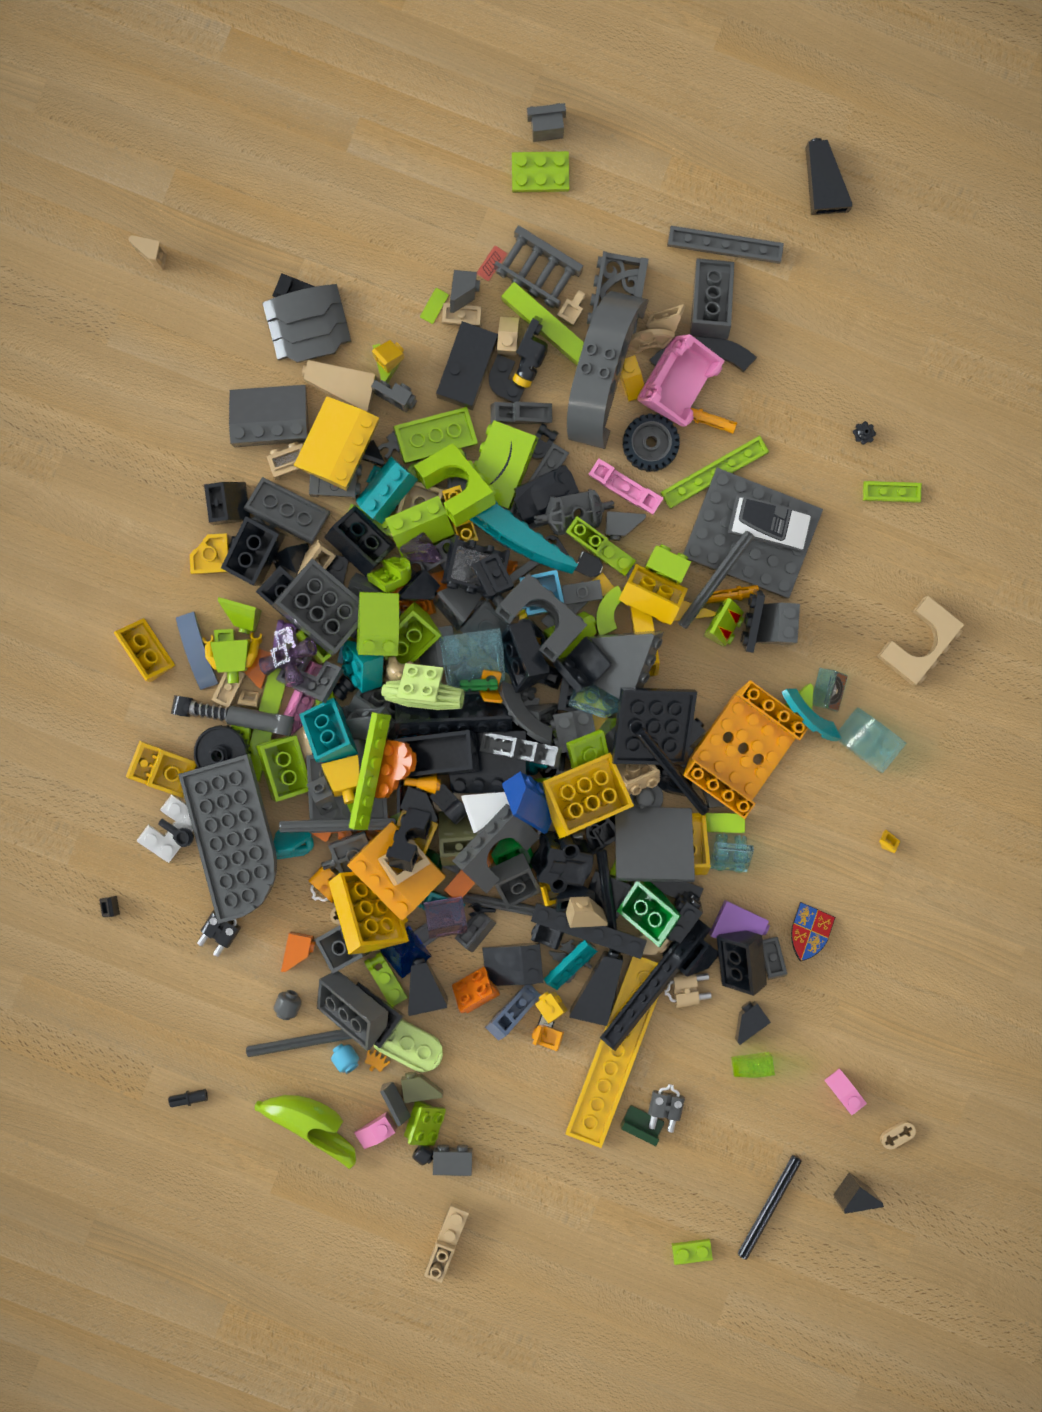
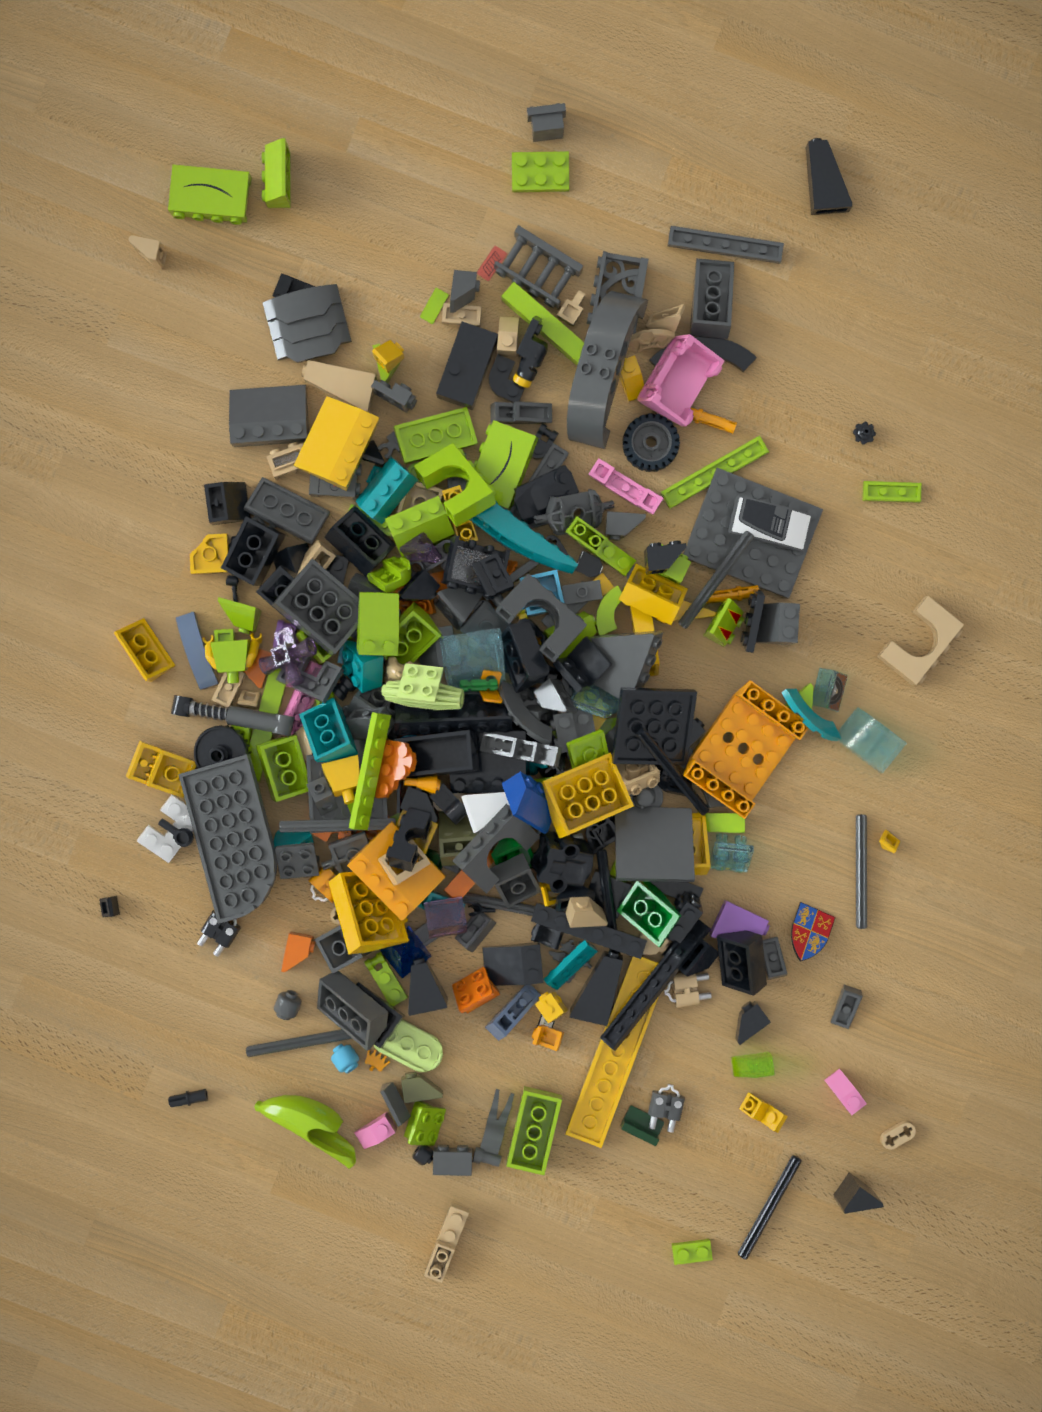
(209, 194): none -> lime panel
(233, 581): none -> black hand
(277, 174): none -> lime slope
(297, 860): none -> dark grey bracket
(493, 1133): none -> dark grey flag
(534, 1130): none -> lime brick
(554, 696): none -> slope
(660, 558): none -> black slope
(763, 1112): none -> yellow slope
(846, 1006): none -> dark grey slope
(861, 871): none -> dark grey axle

